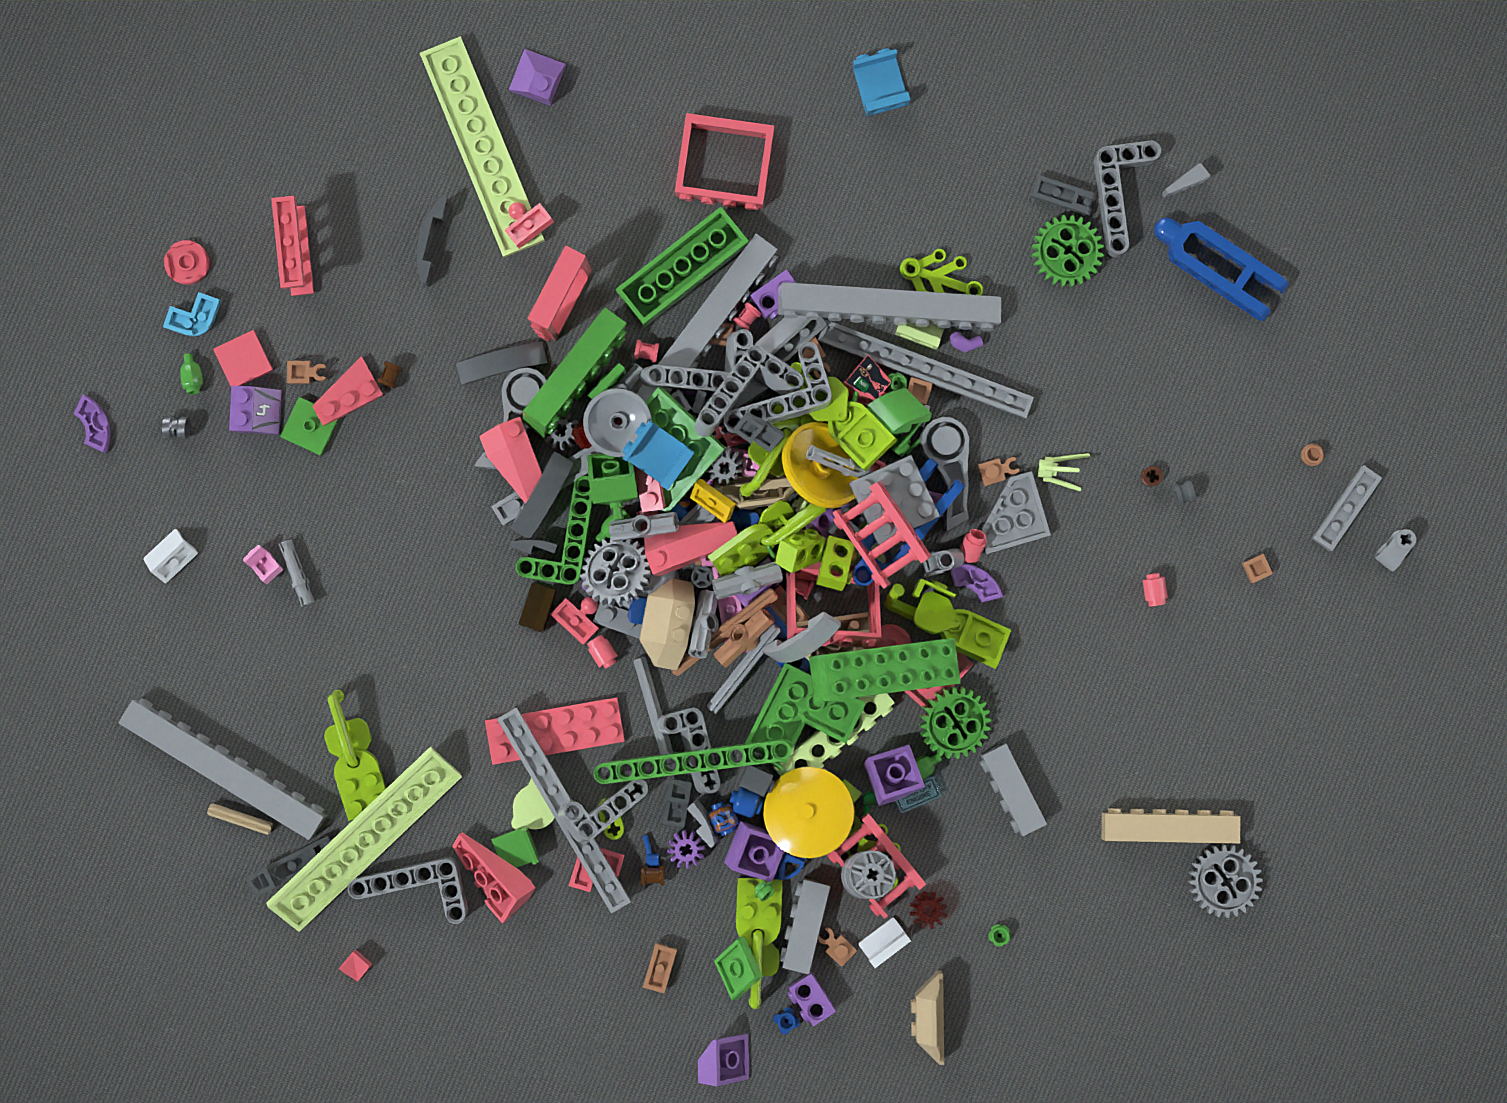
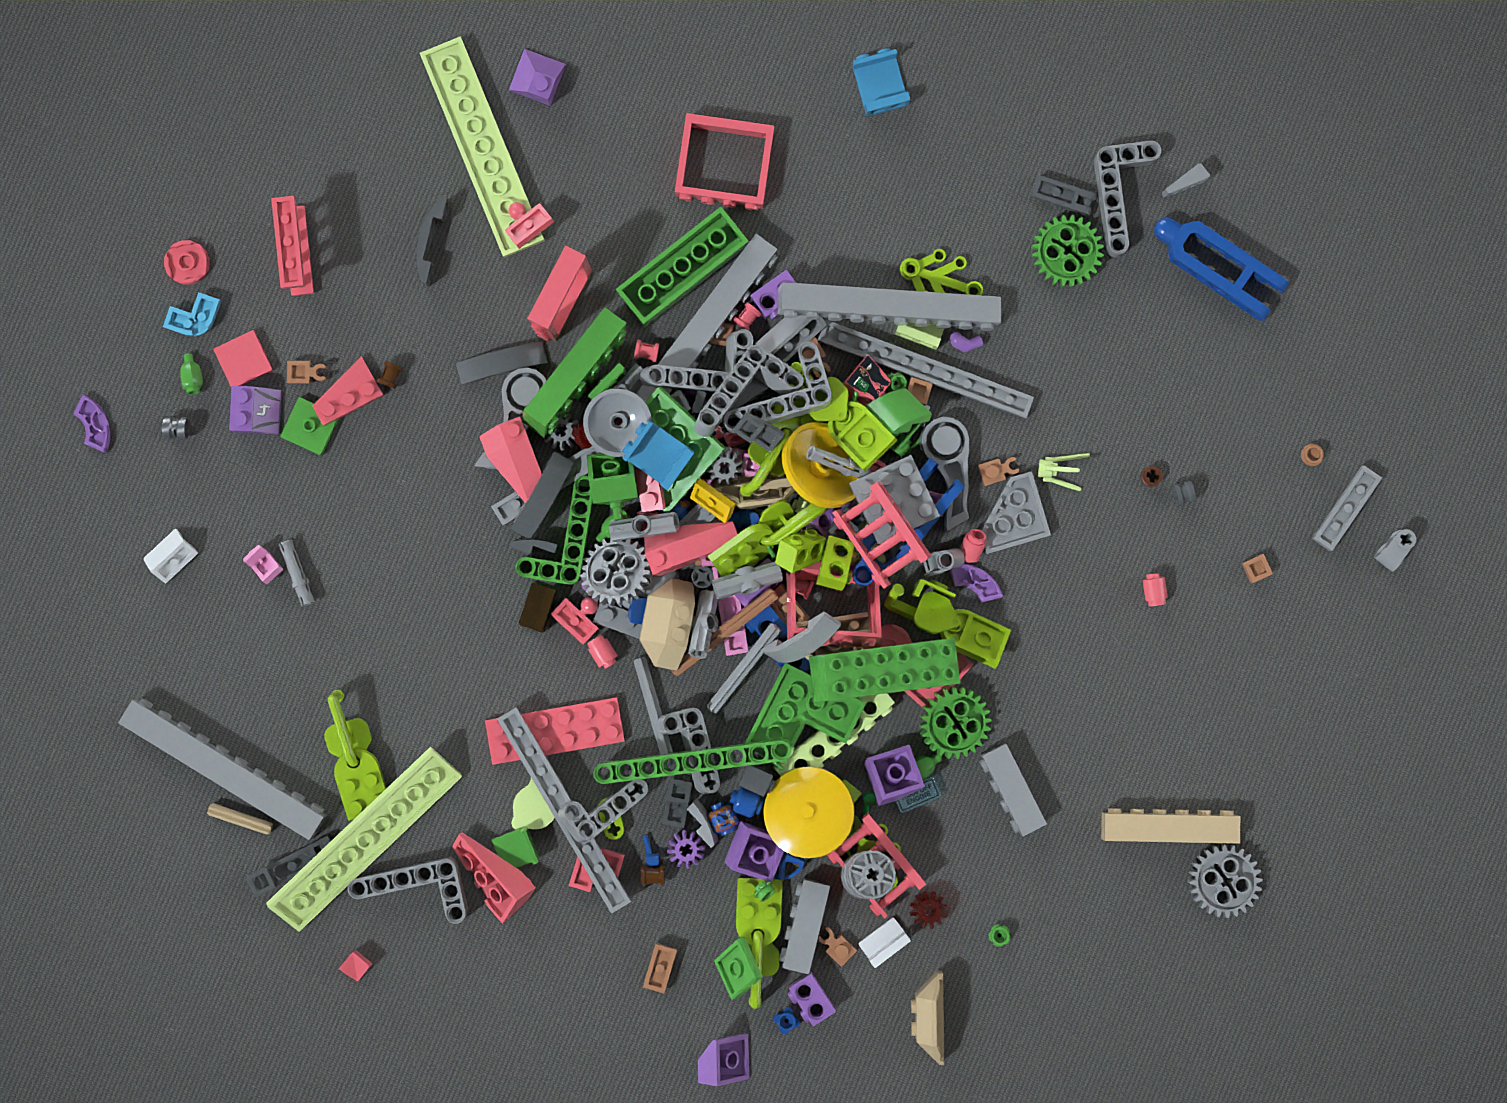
(744, 637): nougat piece -> none

